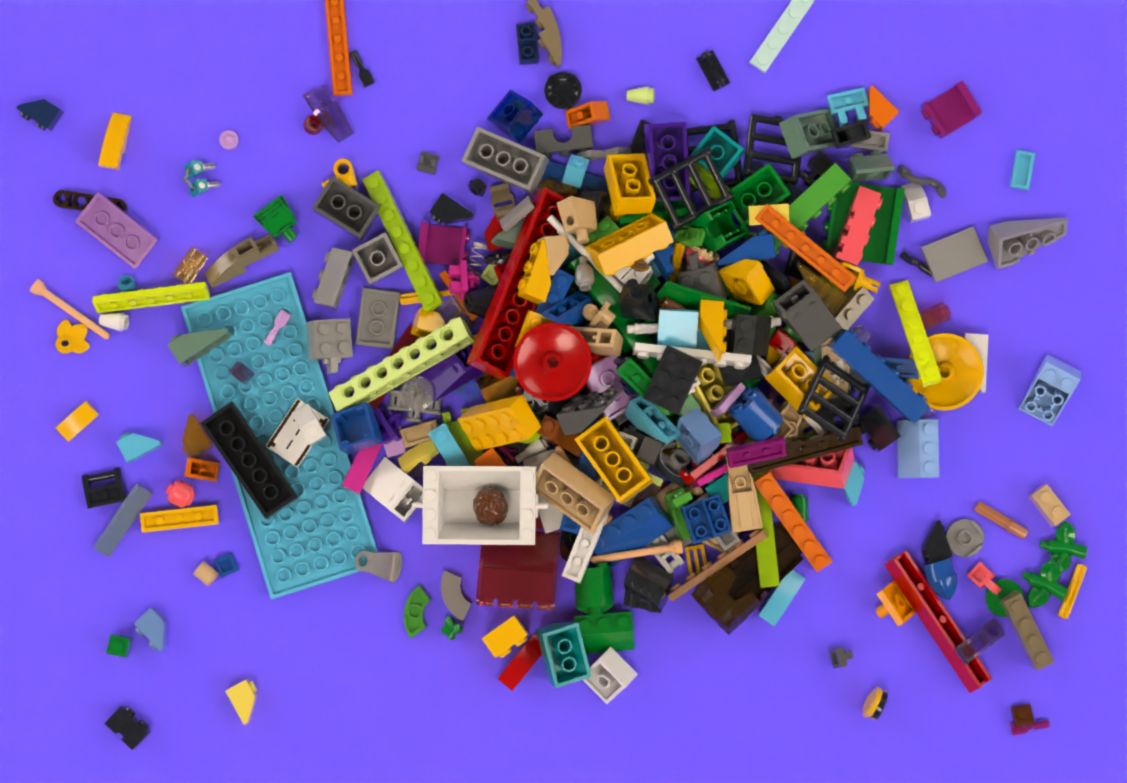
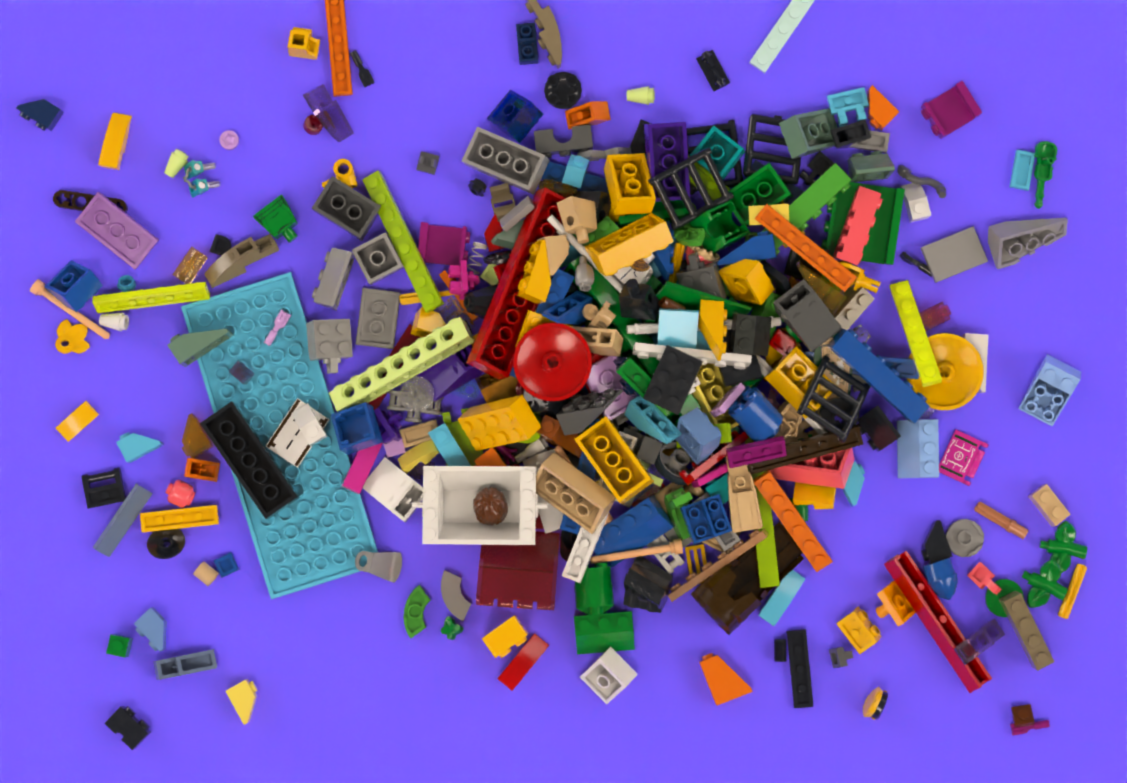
(74, 285): none -> blue slope
(158, 541): none -> black dish
(176, 162): none -> yellowish green cone
(185, 664): none -> sand blue slope
(220, 245): none -> black tile
(302, 44): none -> yellow brick
(449, 212): black slope -> none
(563, 653): teal slope -> none
(722, 680): none -> orange slope
(780, 650): none -> black piece
(799, 668): none -> black tile
(819, 496): none -> yellow slope
(859, 630): none -> yellow bracket
(962, 457): none -> dark pink piece
(1046, 155): none -> green piece

